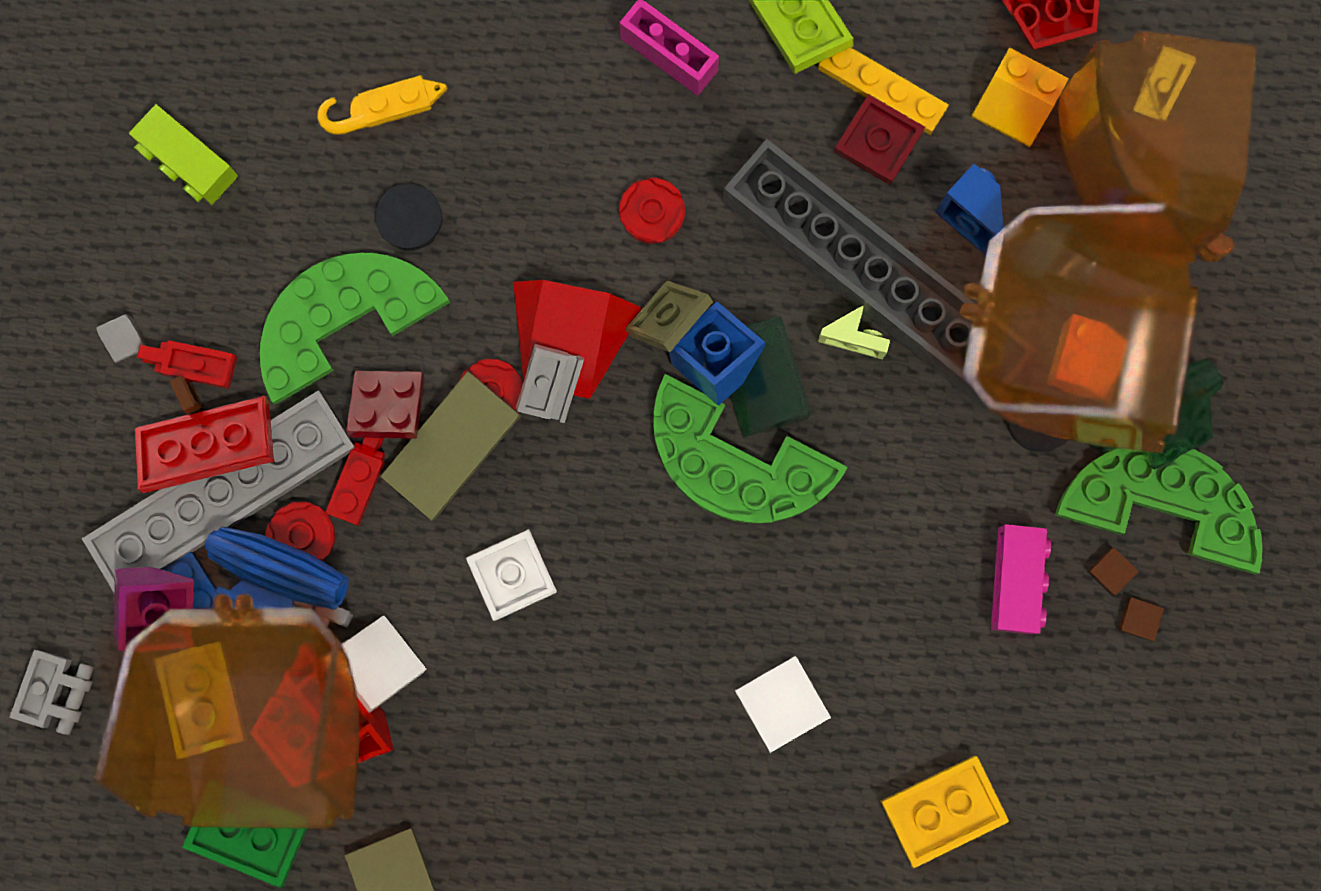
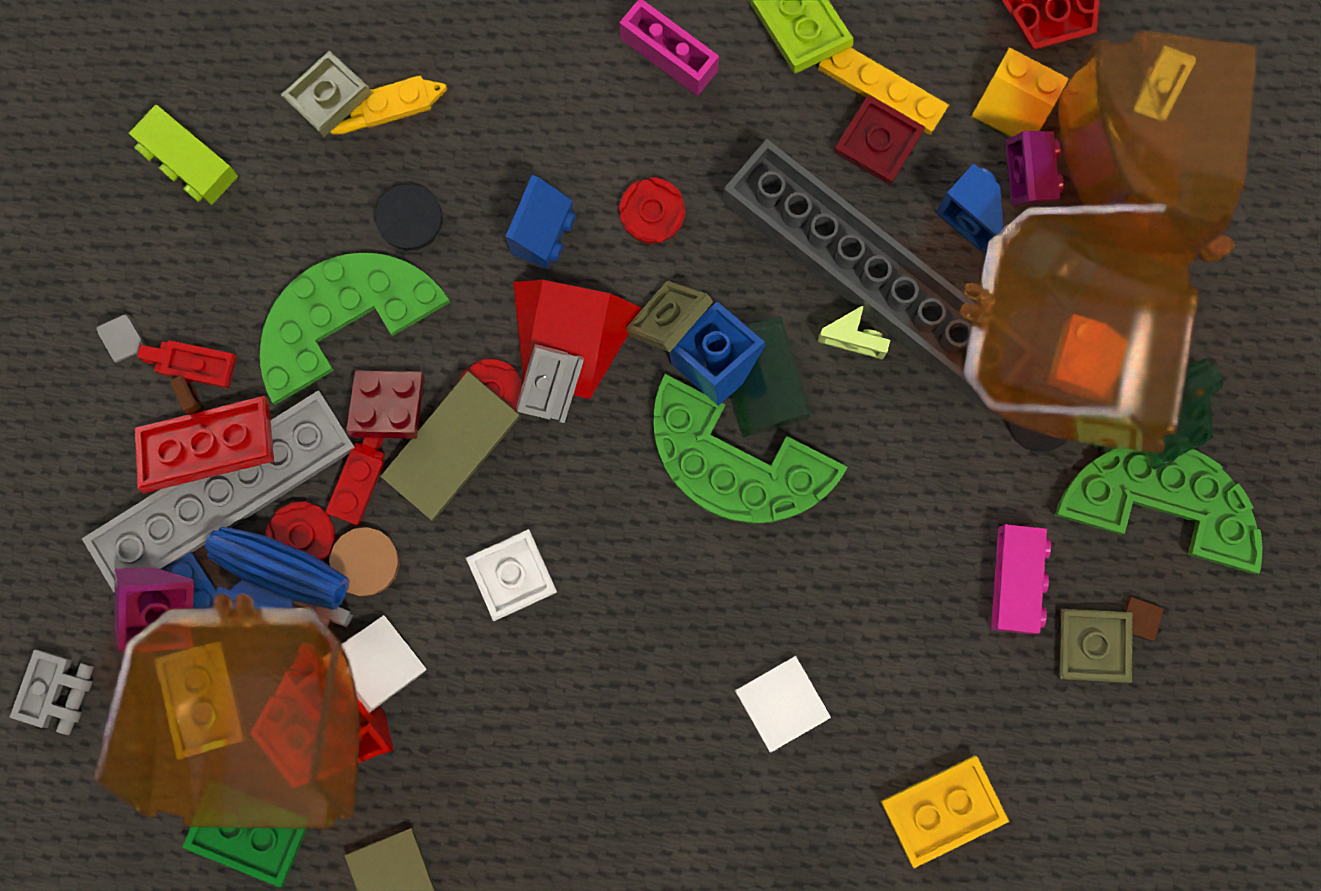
(326, 93): none -> tile
(366, 559): none -> medium nougat tile
(540, 224): none -> blue slope
(1033, 167): none -> magenta slope
(1095, 645): none -> olive tile
(1113, 571): reddish brown tile -> none

